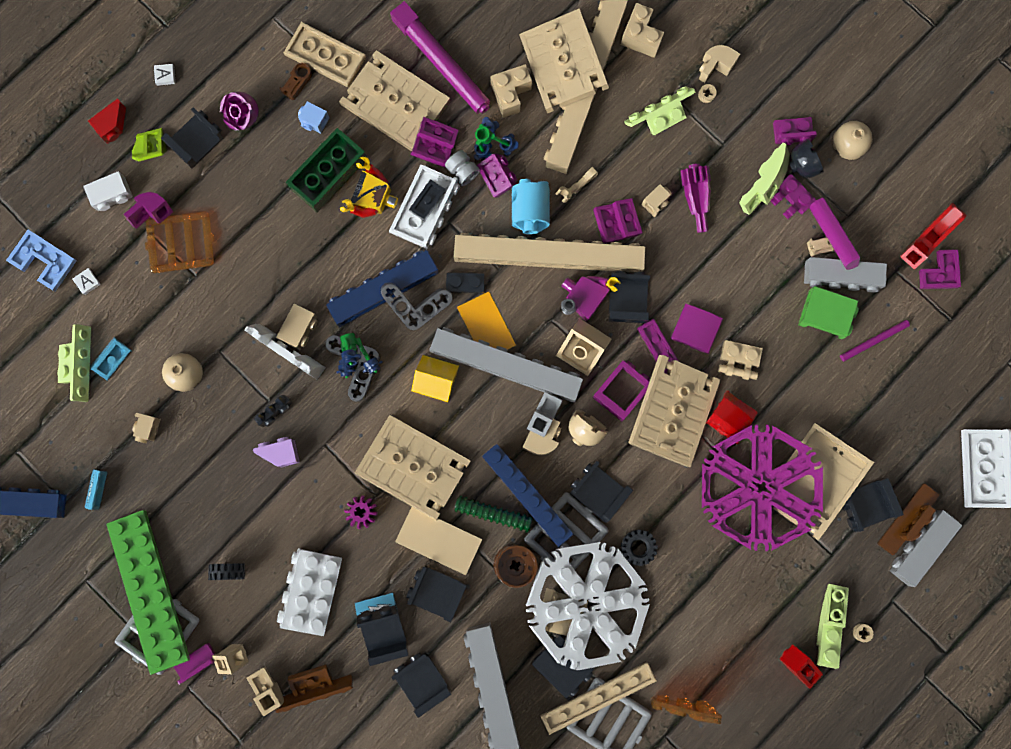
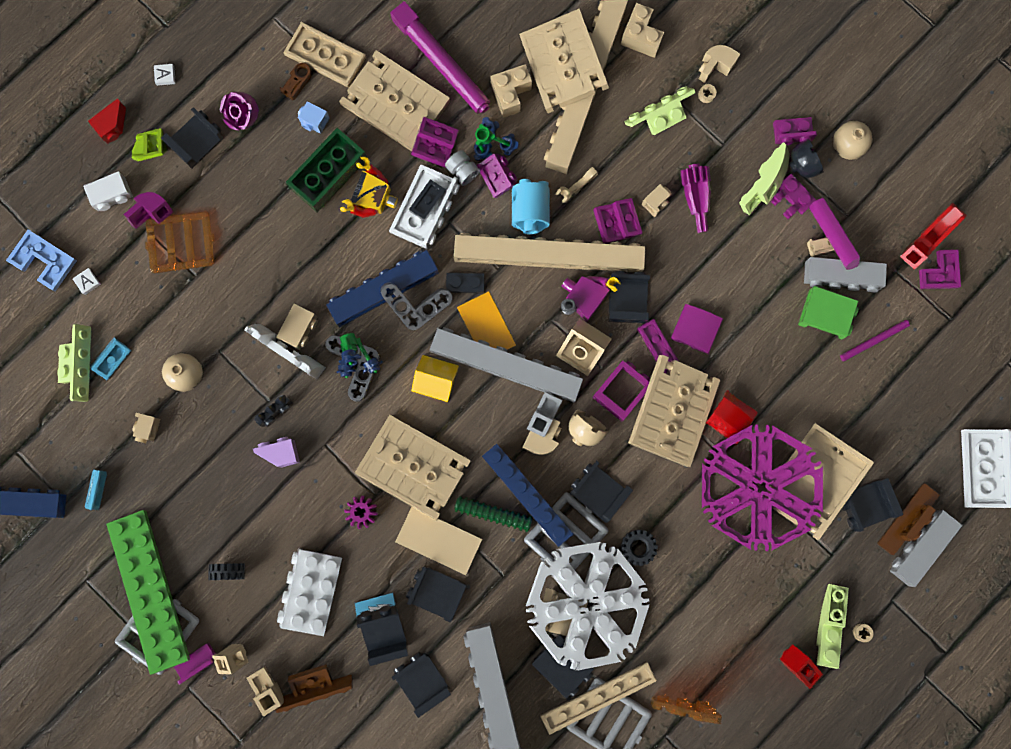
(525, 570): reddish brown wheel -> none
(741, 354): tan plate -> none

